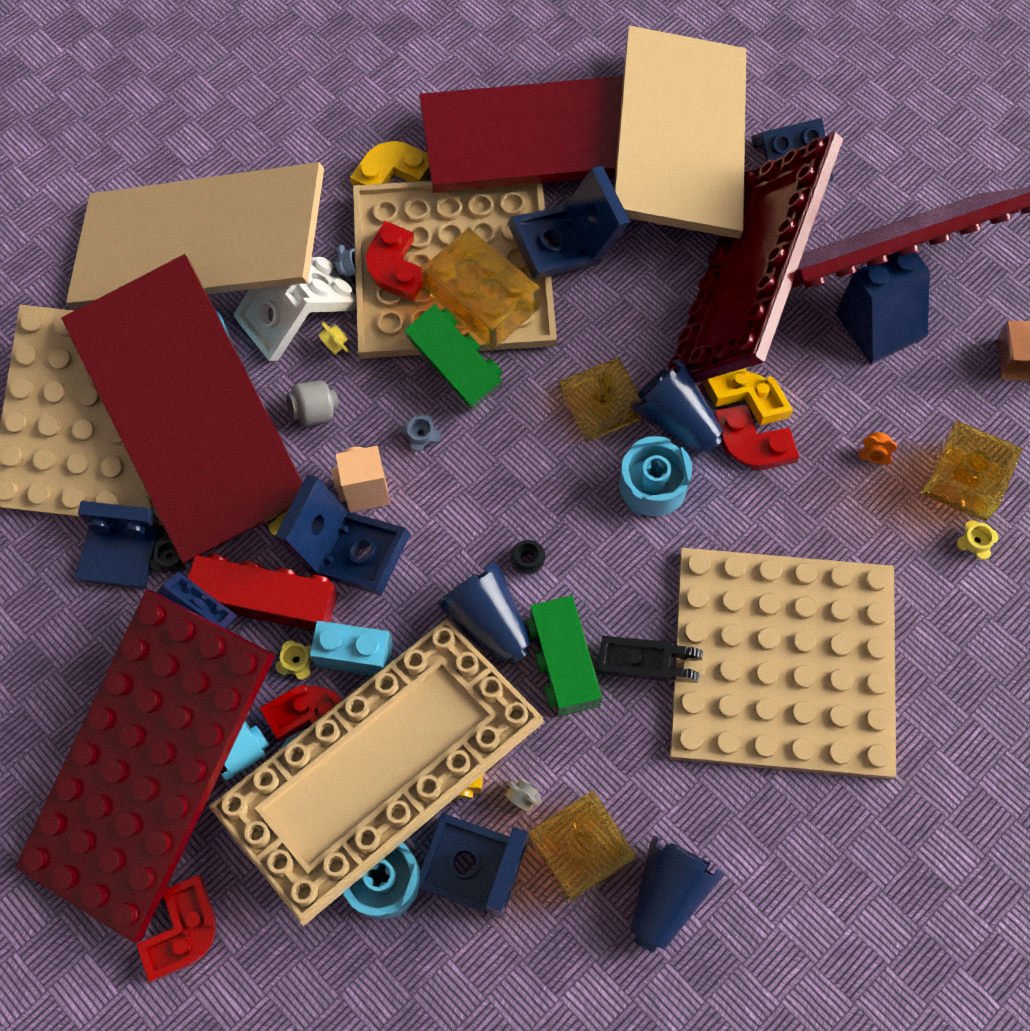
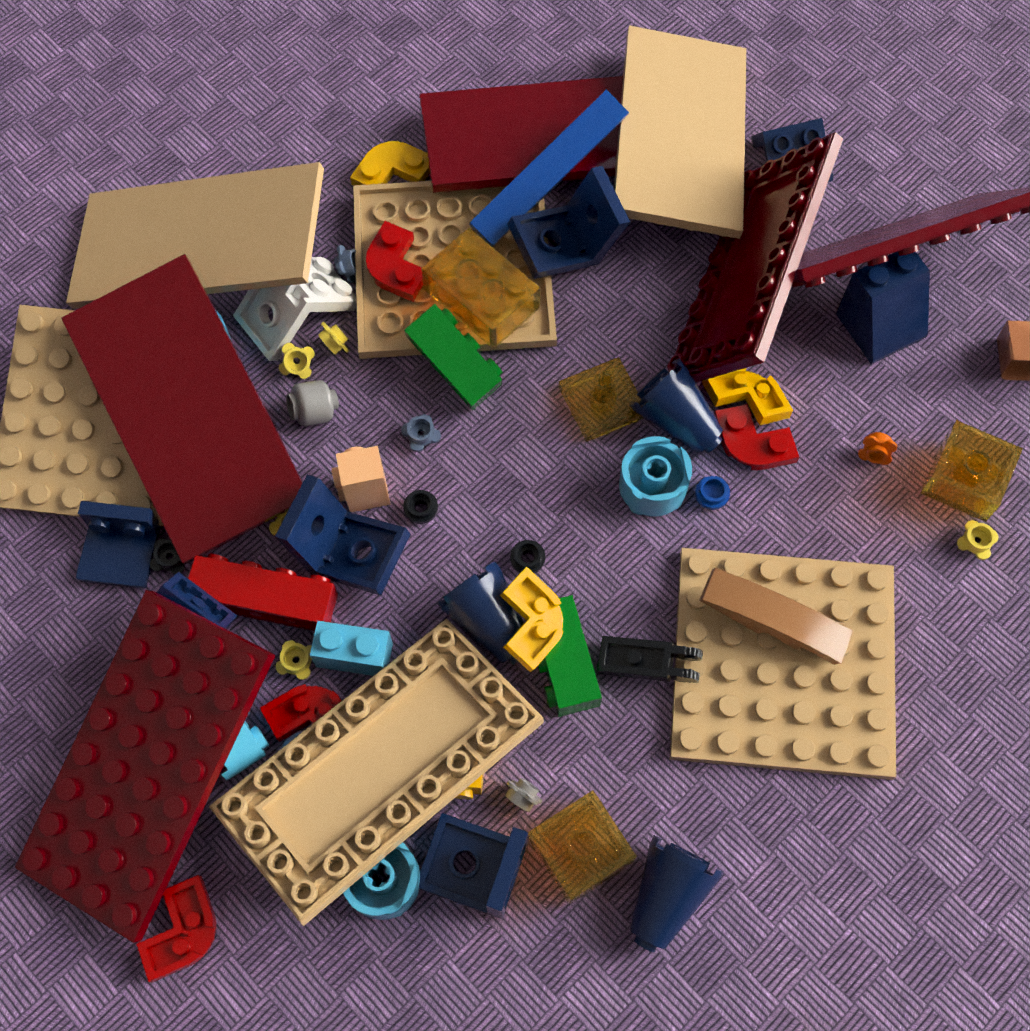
(304, 354): none -> light yellow plate
(420, 497): none -> black plate
(542, 616): none -> yellow plate
(549, 167): none -> blue tile
(712, 492): none -> blue plate
(776, 614): none -> medium nougat slope

